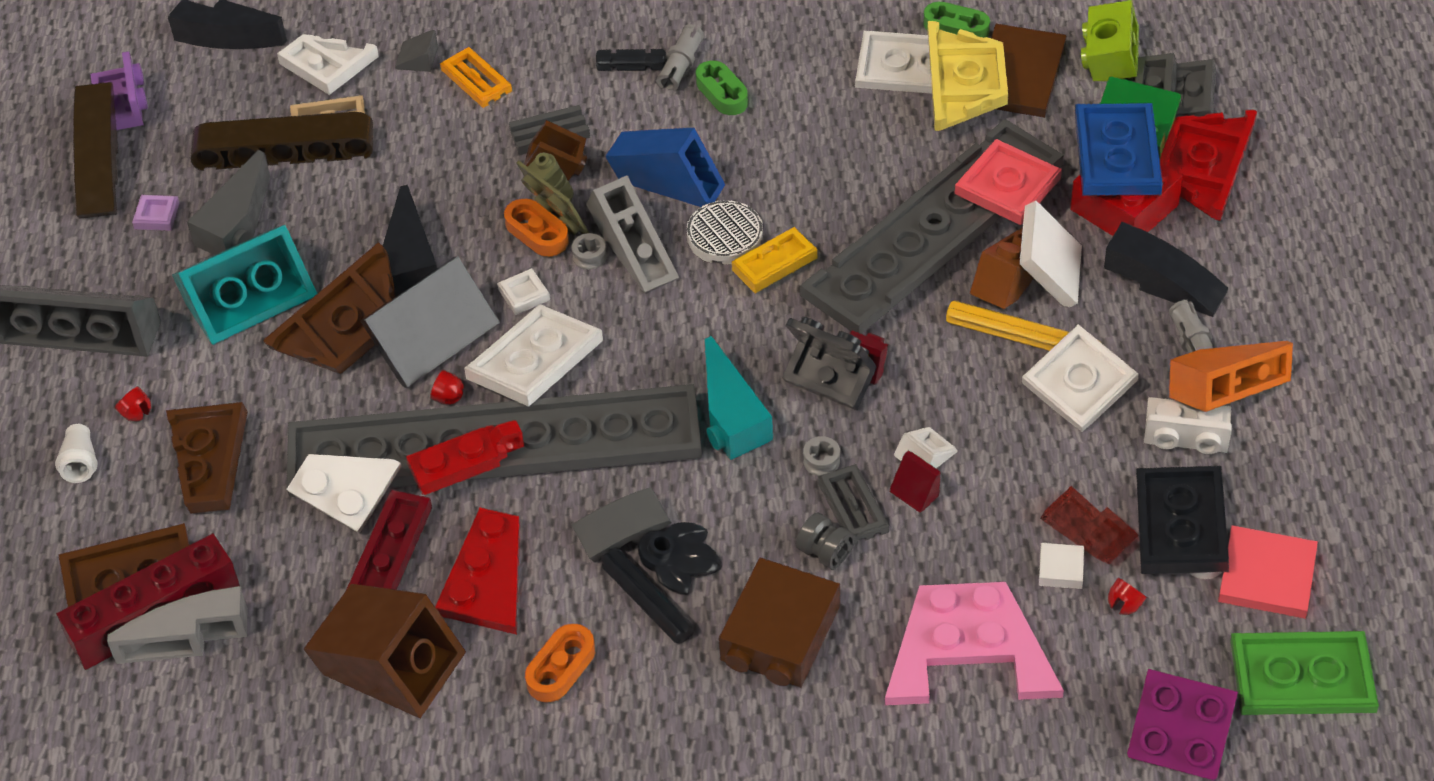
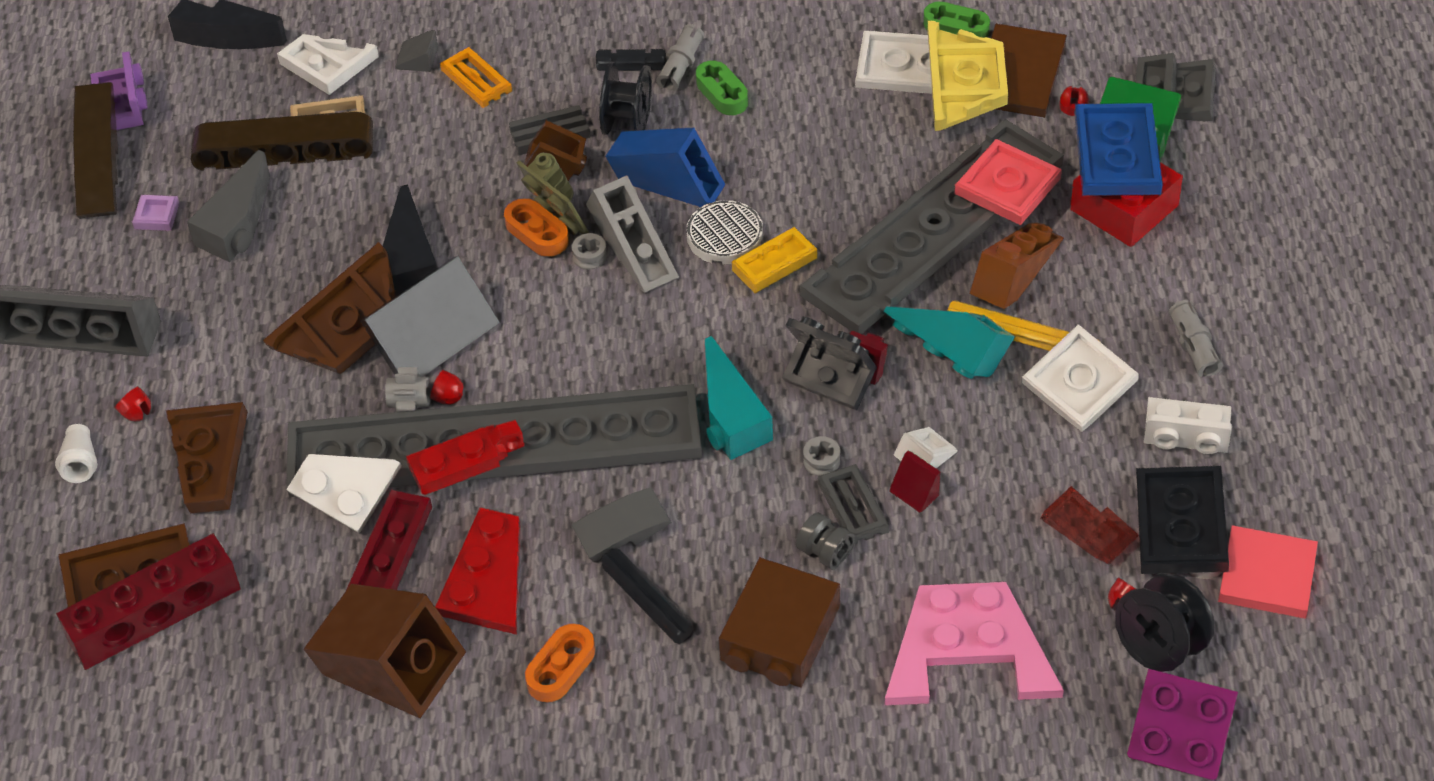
(181, 627): light grey slope -> none
(245, 284): teal slope -> none
(407, 390): none -> light grey gear
(523, 291): white tile -> none
(533, 355): white tile -> none
(625, 99): none -> black piece
(683, 555): black plate -> none
(965, 338): none -> teal slope
(1050, 254): white tile -> none
(1061, 565): white tile -> none
(1065, 99): none -> red hinge
(1111, 41): lime brick -> none
(1163, 269): black slope -> none
(1164, 622): none -> black piece
(1208, 157): red wing -> none
(1228, 374): orange slope -> none
(1303, 673): bright green tile -> none

